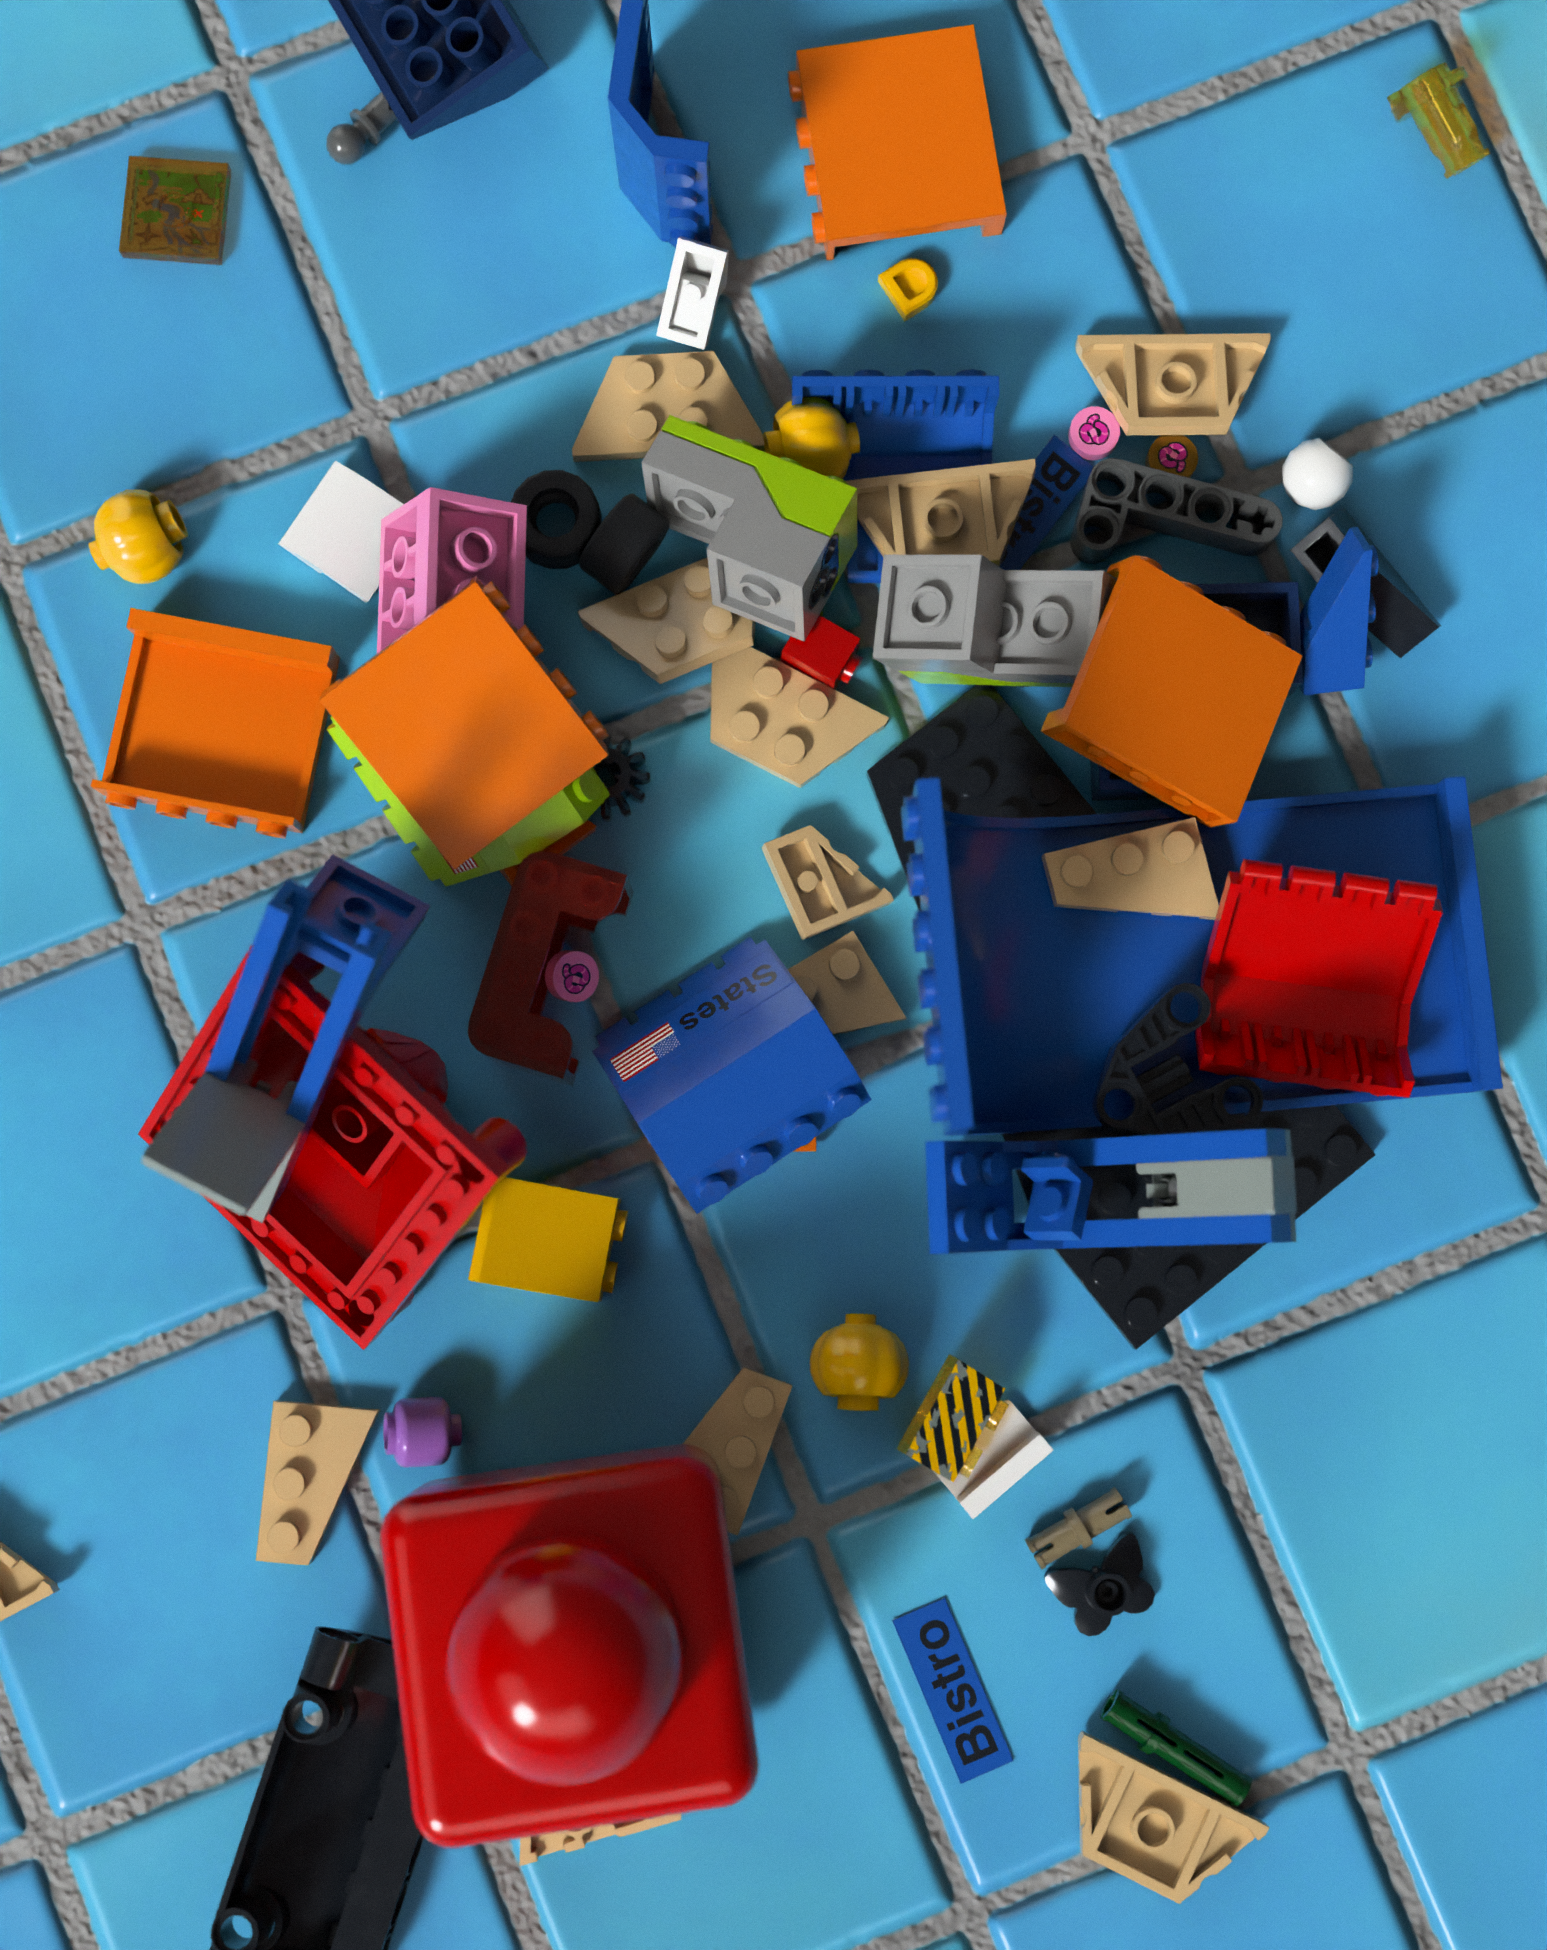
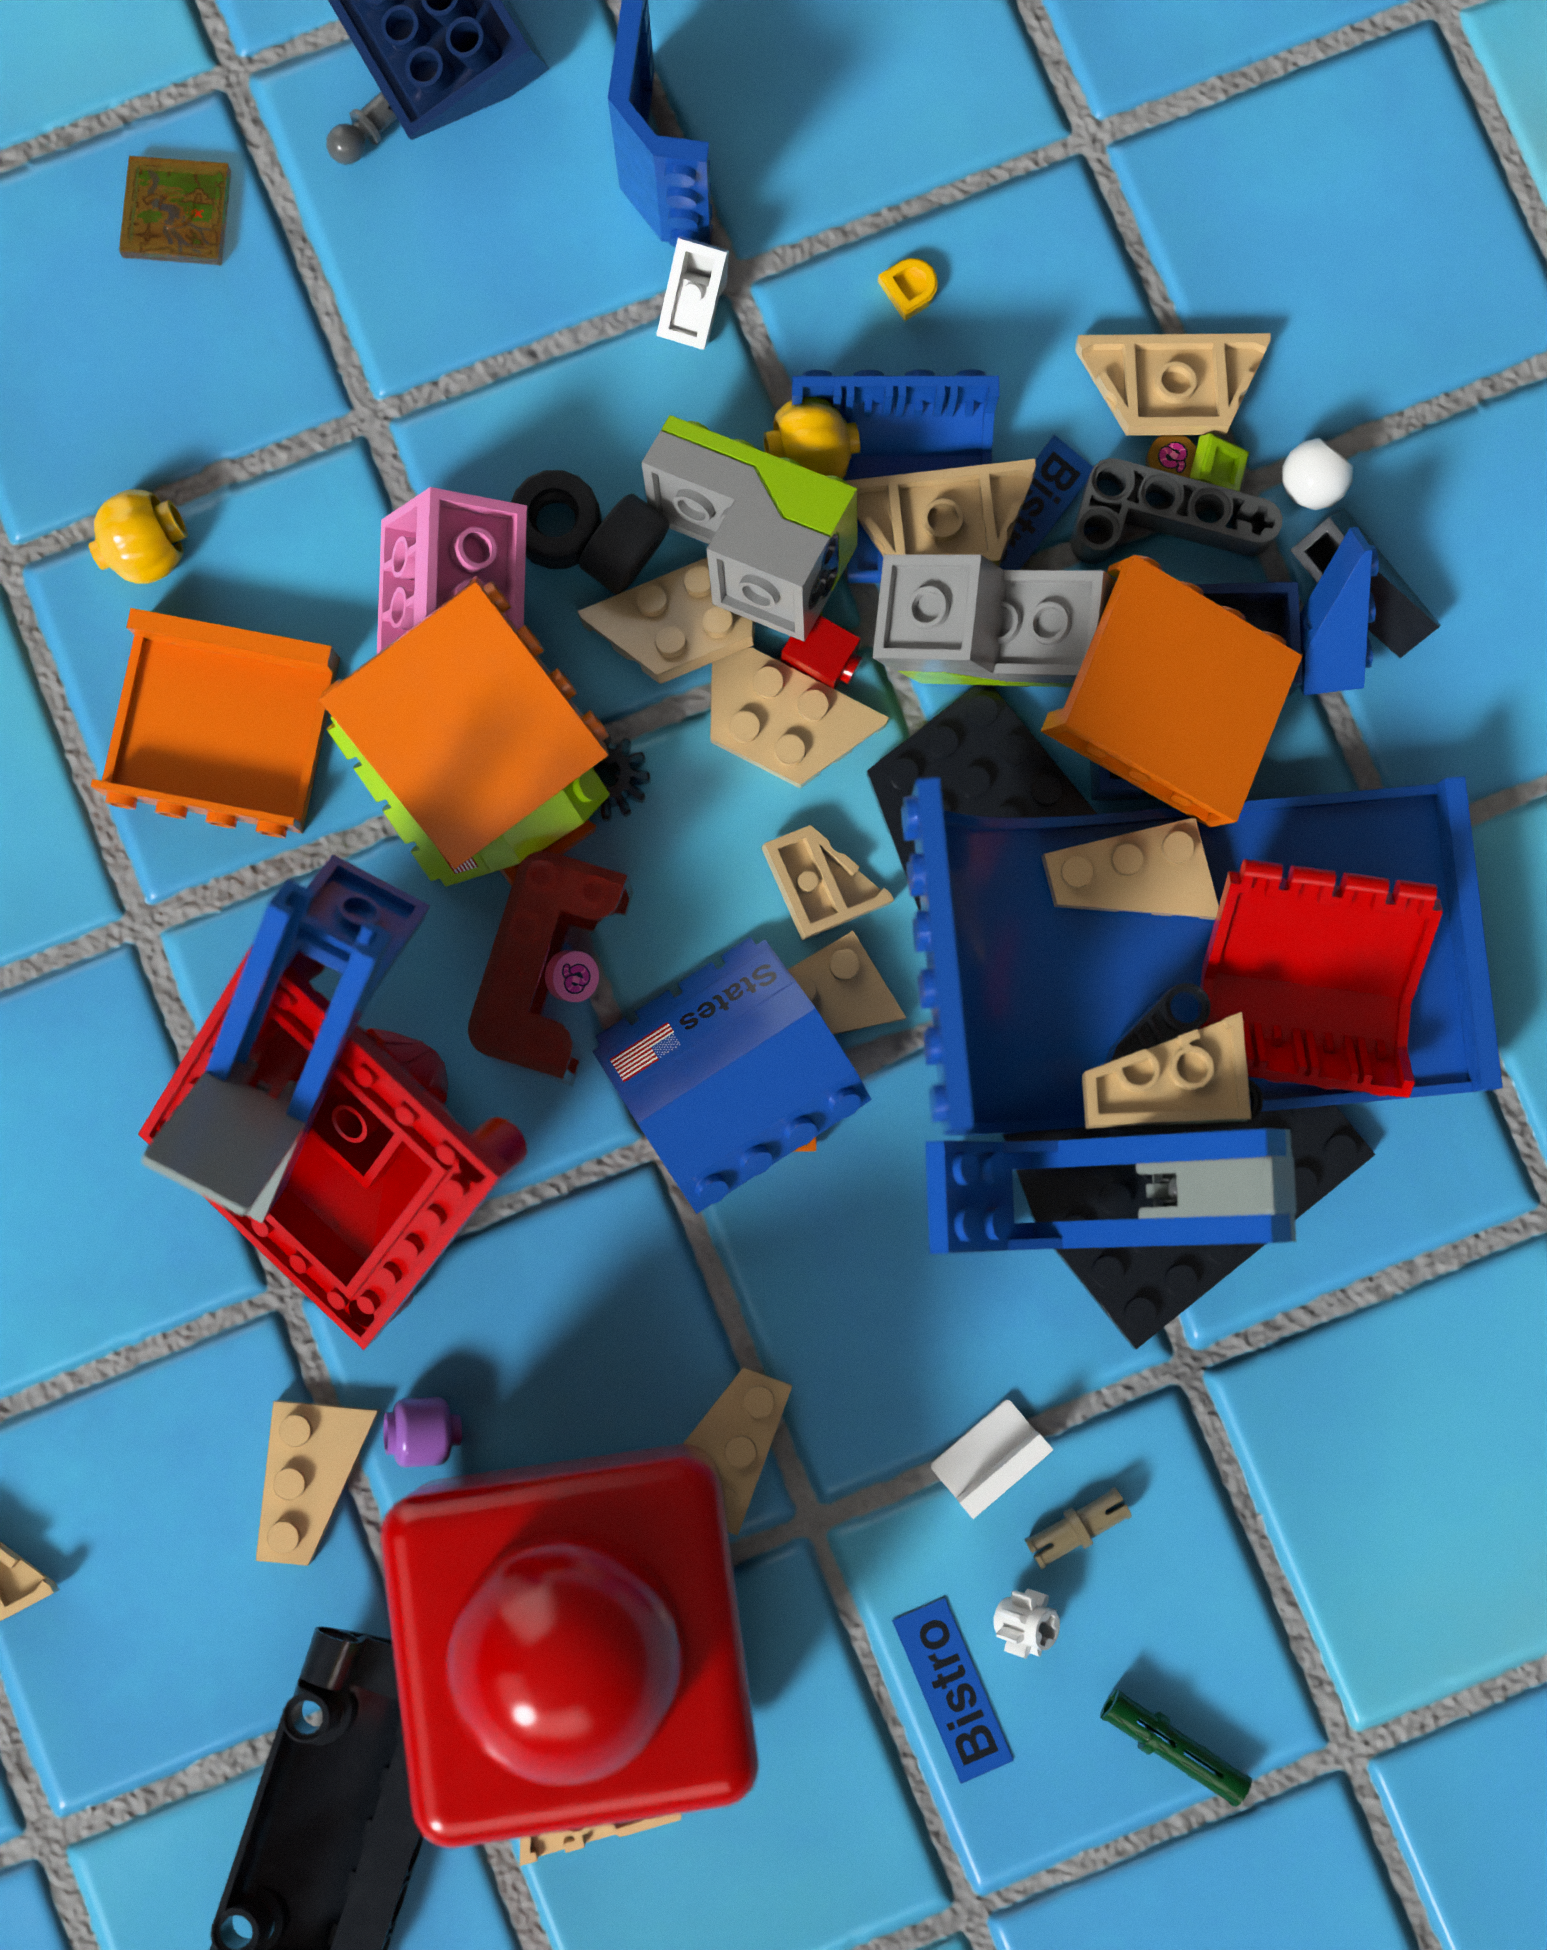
(342, 530): white slope -> none
(548, 1240): yellow slope -> none
(648, 388): tan wing -> none
(859, 1363): yellow plant -> none
(897, 138): orange panel -> none
(953, 1419): slope -> none
(1026, 1623): none -> white gear
(1057, 1197): blue bracket -> none
(1094, 433): bright pink tile -> none
(1104, 1589): black animal -> none
(1154, 1823): tan wing -> none
(1174, 1083): none -> tan wing
(1219, 462): none -> lime tile
(1441, 117): clear yellow piece -> none

